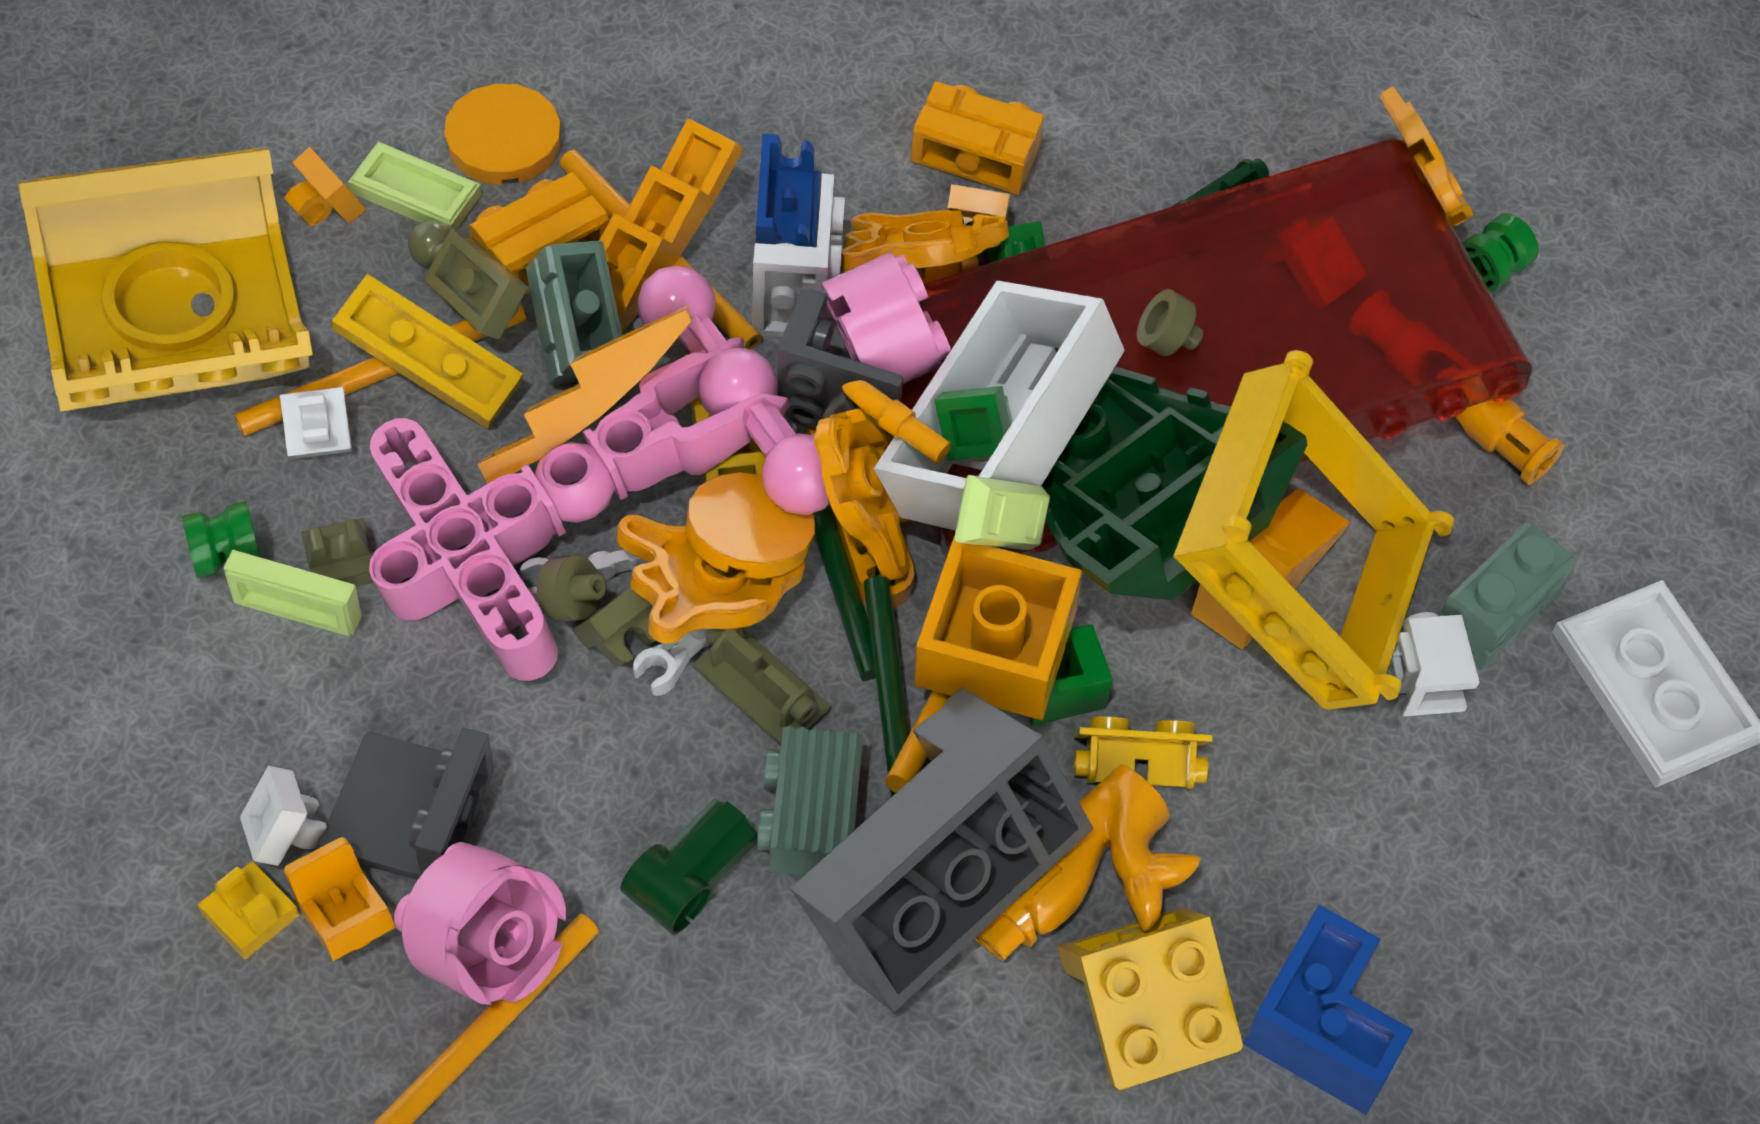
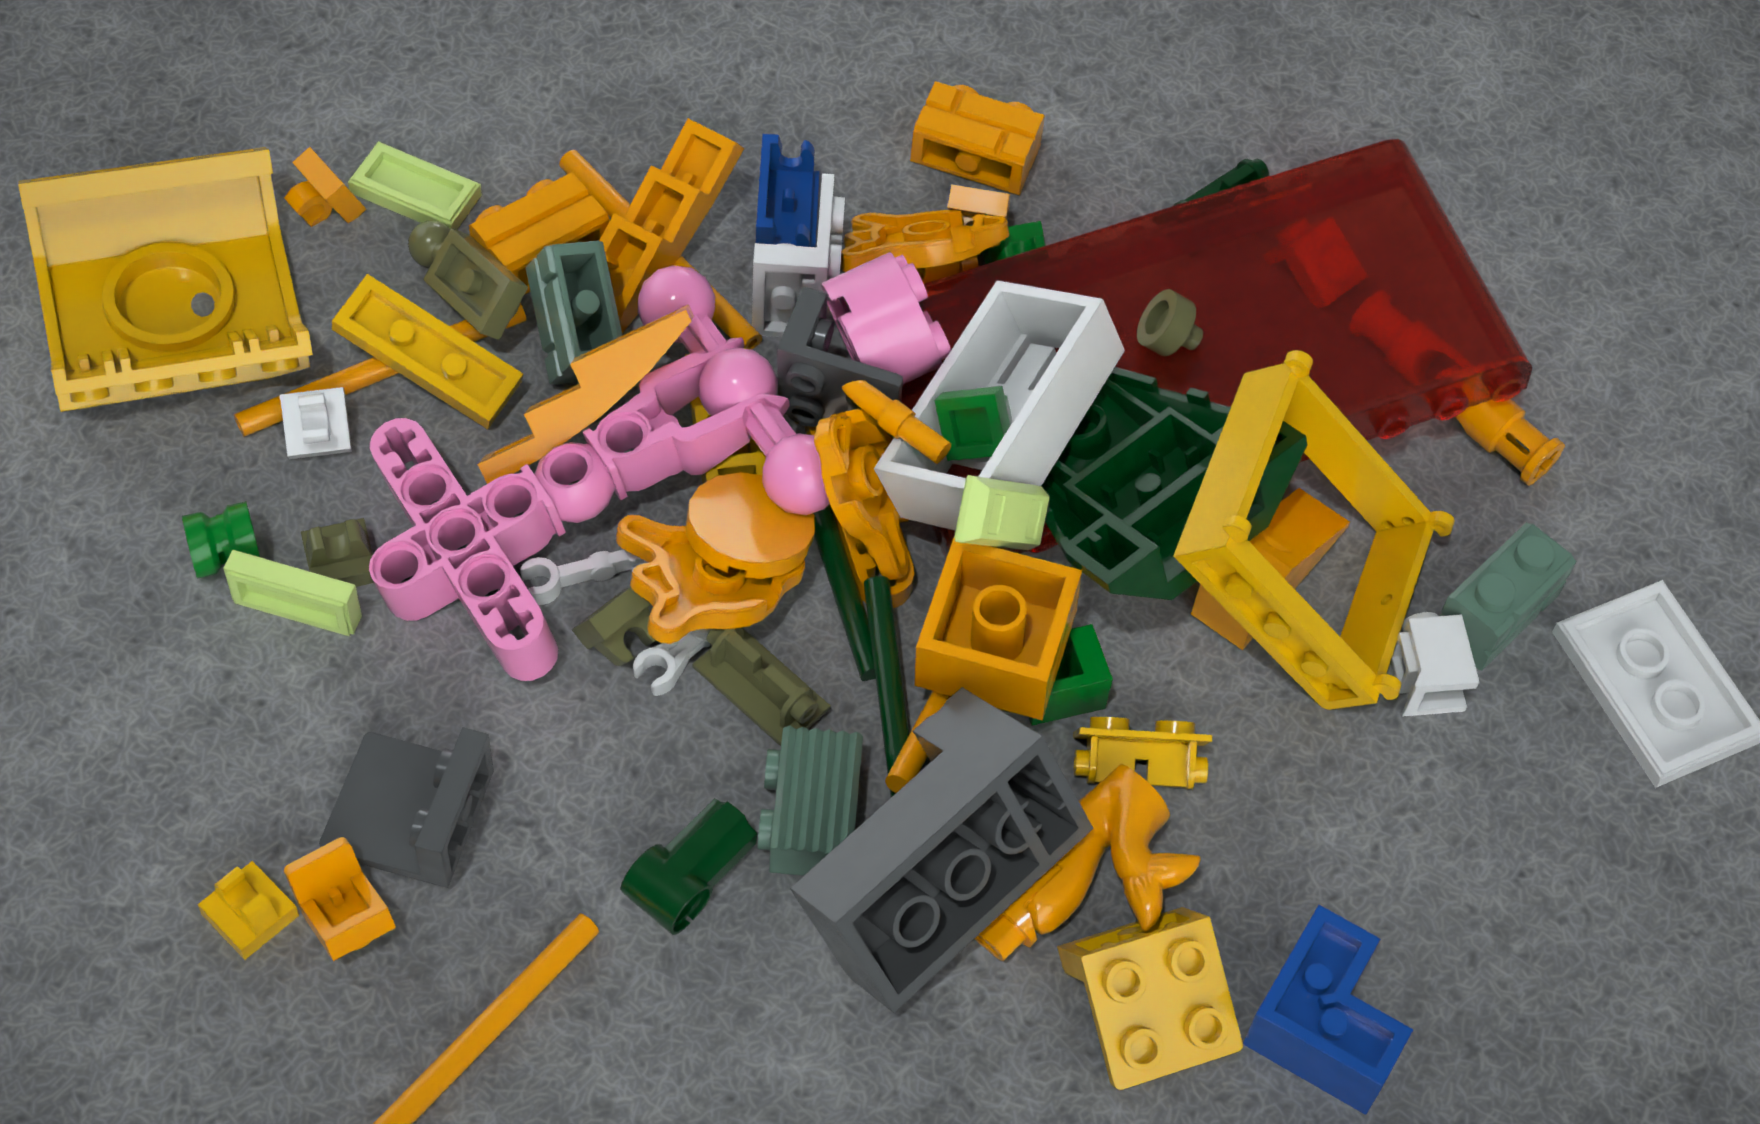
(279, 817): white tile -> none
(482, 924): bright pink brick -> none
(502, 133): light orange tile -> none
(569, 588): olive tile -> none
(1427, 156): light orange tile -> none
(1502, 248): green wheel -> none

